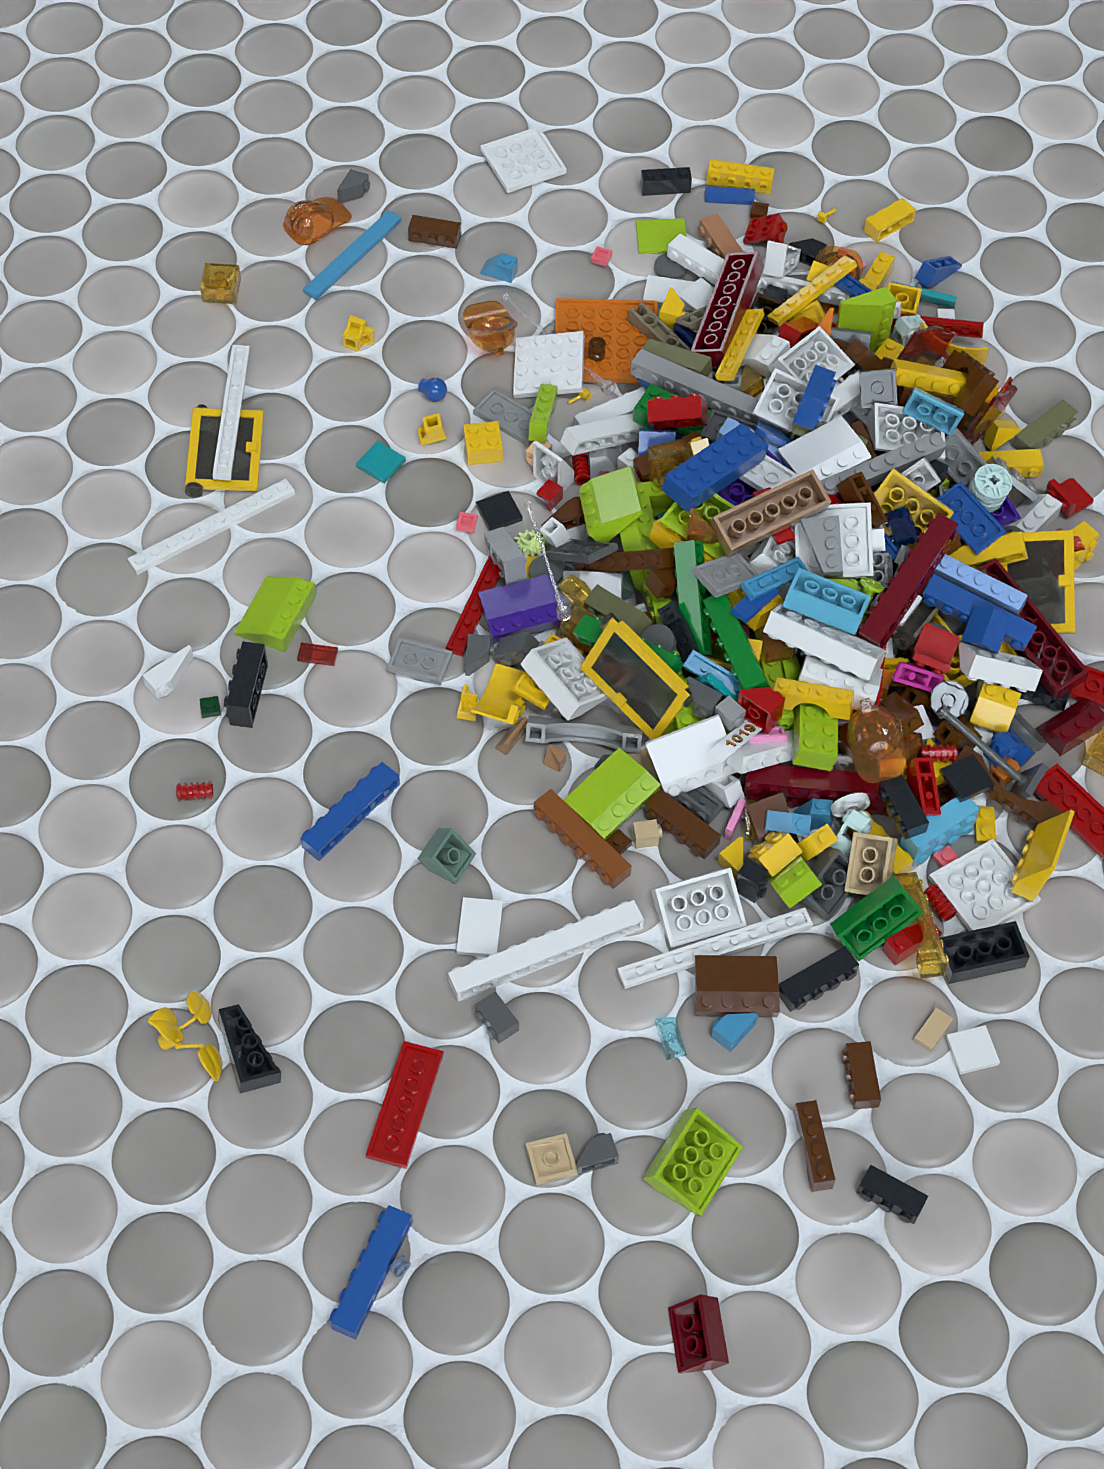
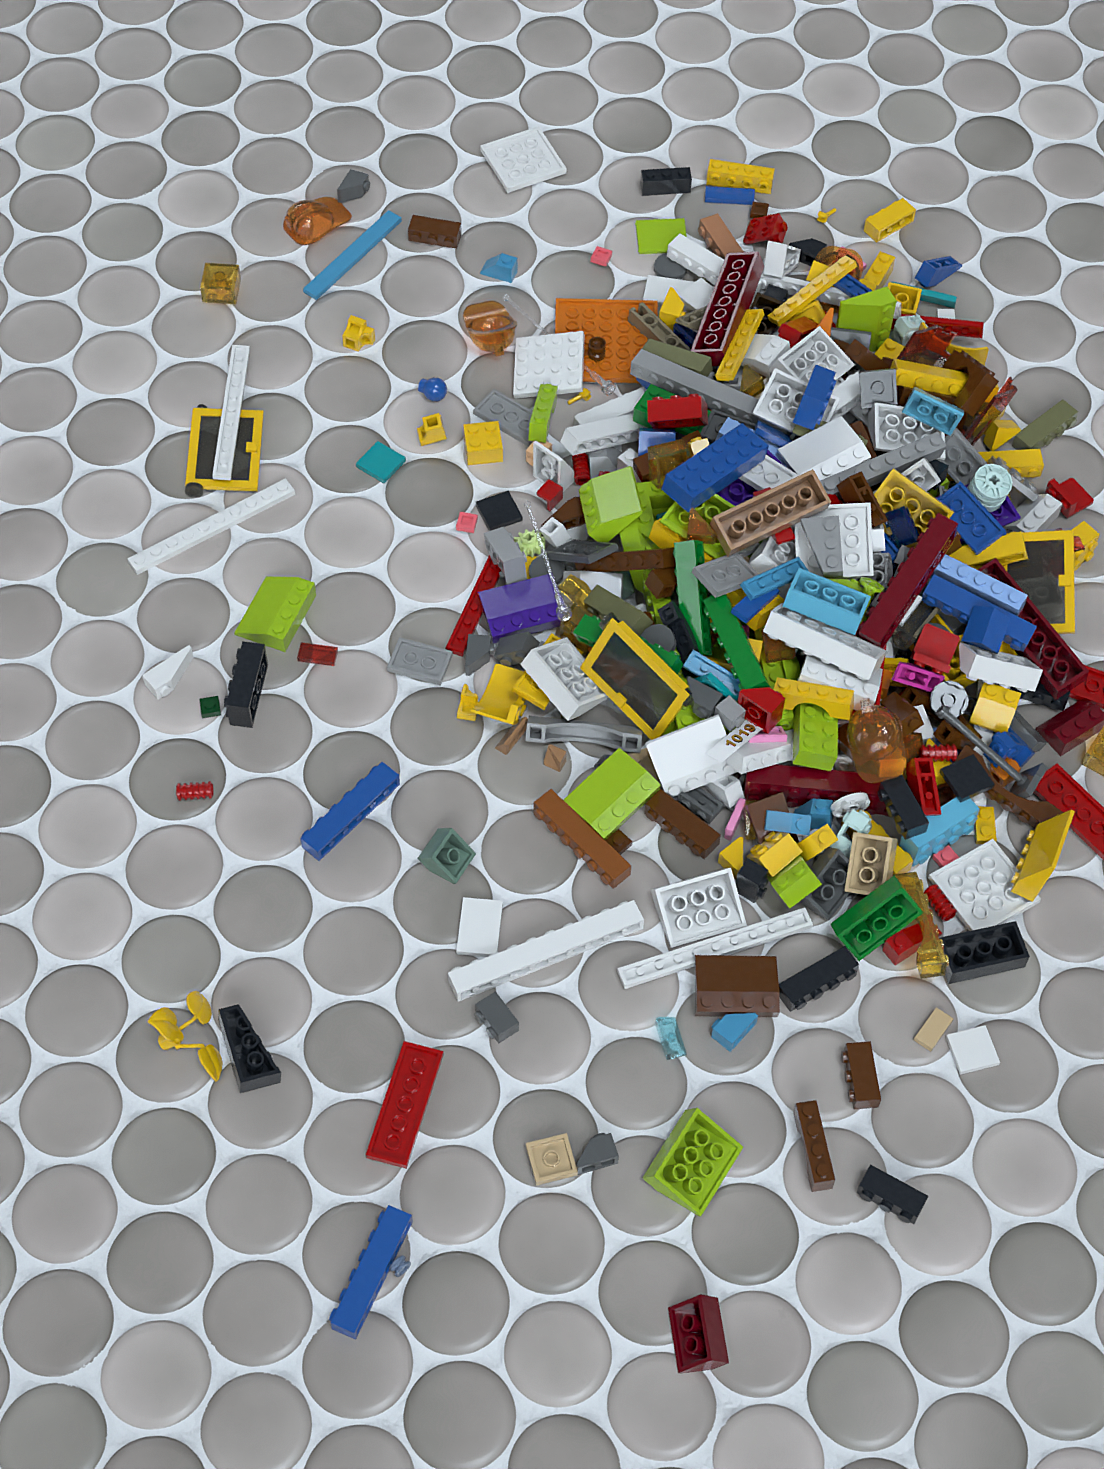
(646, 833): tan brick -> none

